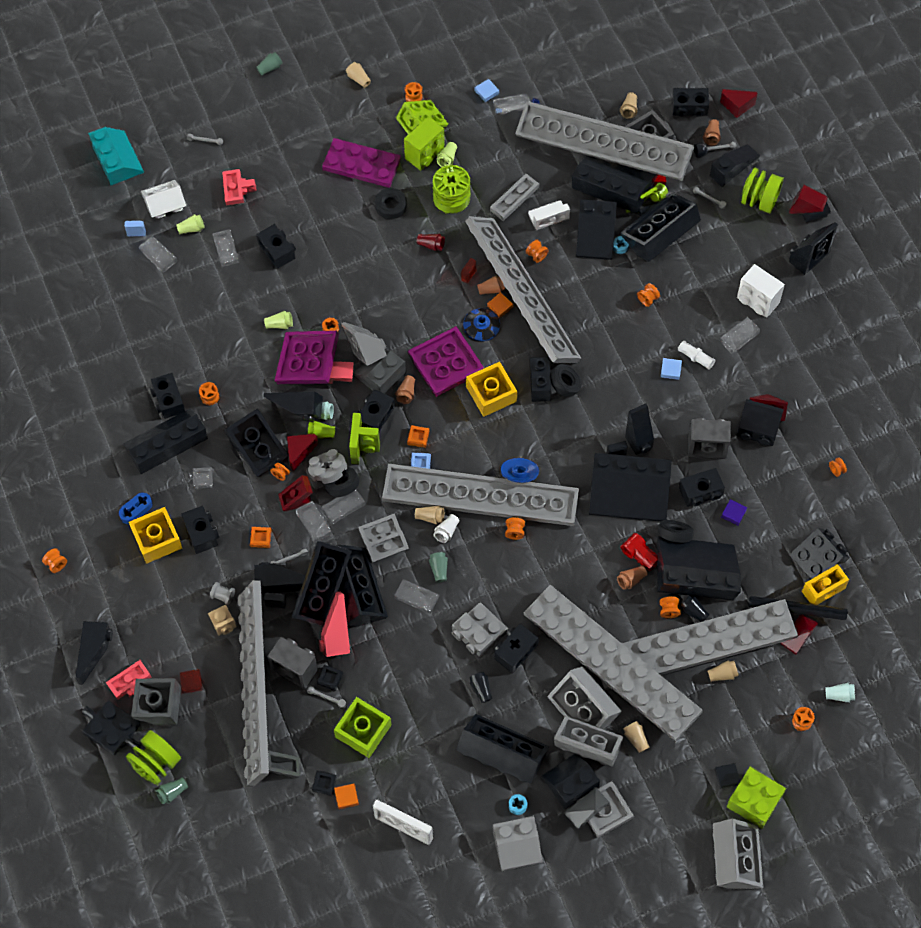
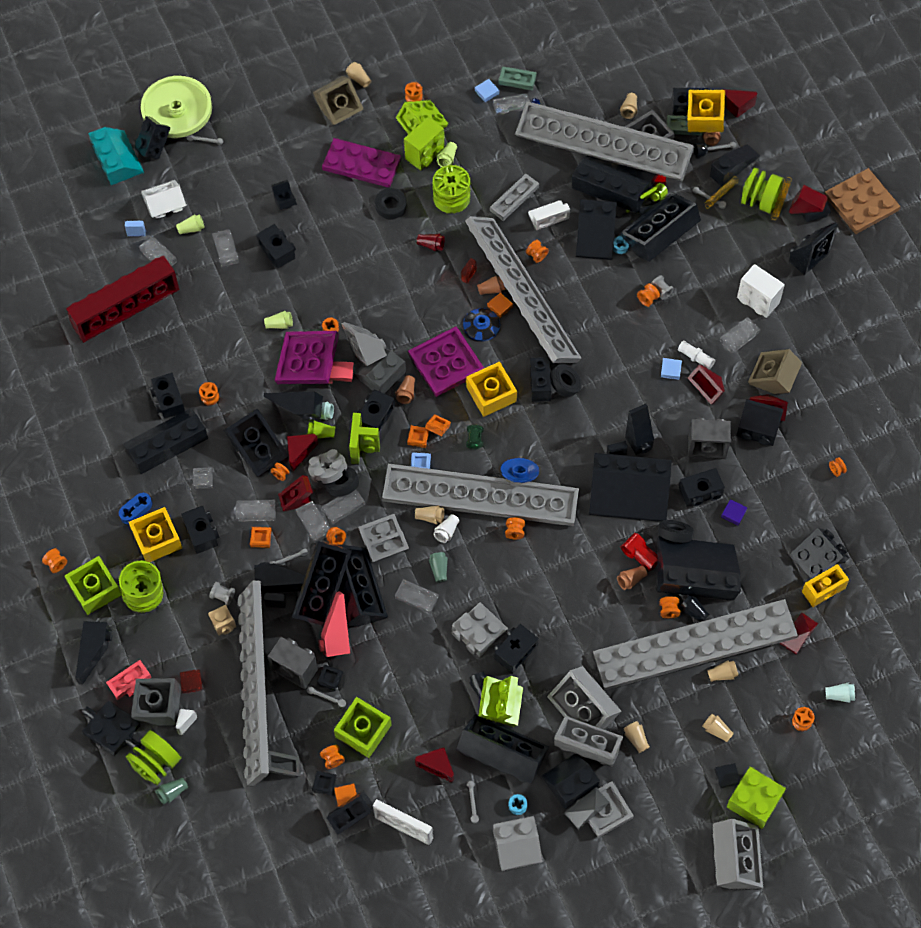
(93, 585): none -> lime brick
(123, 298): none -> dark red brick
(138, 577): none -> lime wheel
(151, 138): none -> black bracket
(179, 103): none -> yellowish green dish
(184, 720): none -> white slope
(236, 187): coral hinge -> none
(256, 510): none -> clear plate
(269, 64): sand green cone -> none
(283, 195): none -> black bracket
(332, 756): none -> orange wheel
(336, 531): none -> orange bush
(338, 100): none -> dark tan slope
(350, 812): none -> black brick
(436, 763): none -> dark red slope
(437, 425): none -> orange tile
(474, 436): none -> clear green bush
(474, 818): none -> light grey hinge
(501, 700): none -> lime bracket
(517, 78): none -> sand green plate
(613, 663): light grey plate -> none
(663, 288): none -> light grey bush
(679, 125): none -> sand green plate
(706, 110): none -> yellow brick
(707, 383): none -> dark red slope
(717, 727): none -> tan cone
(727, 185): none -> yellow piece
(775, 371): none -> dark tan slope
(781, 196): none -> yellow piece
(803, 608): black axle -> none
(862, 201): none -> medium nougat plate

